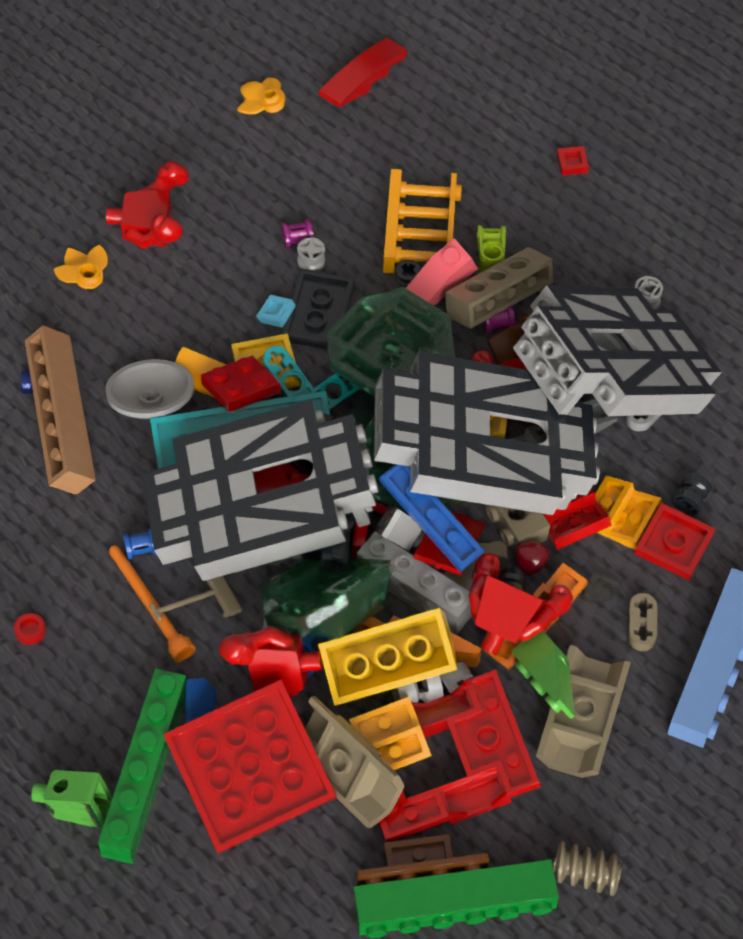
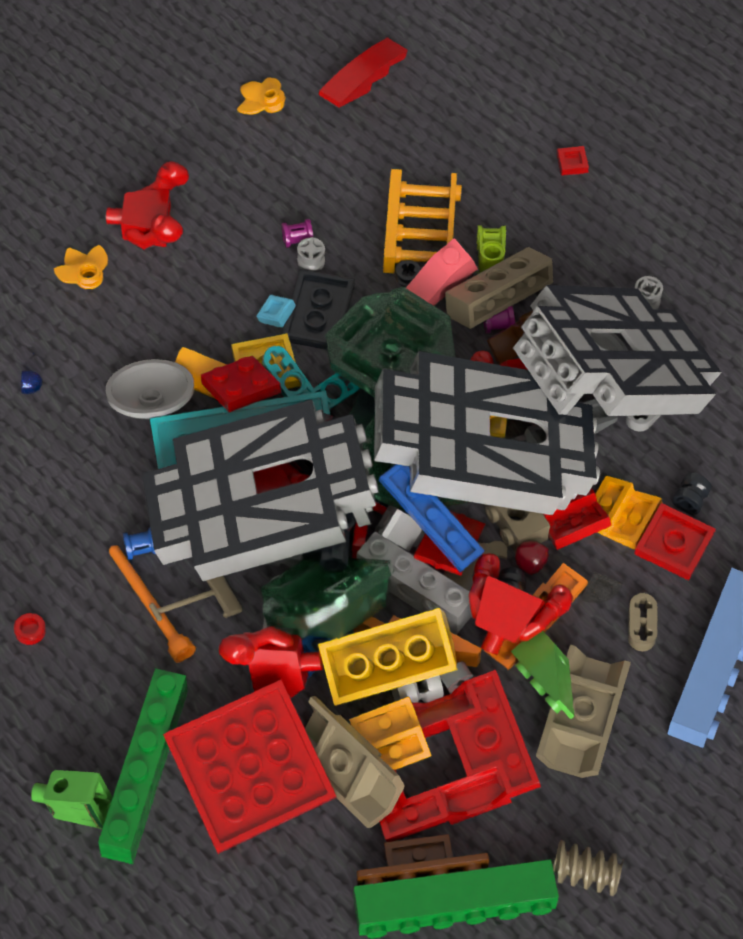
(59, 410): medium nougat brick -> none
(199, 698): blue piece -> none

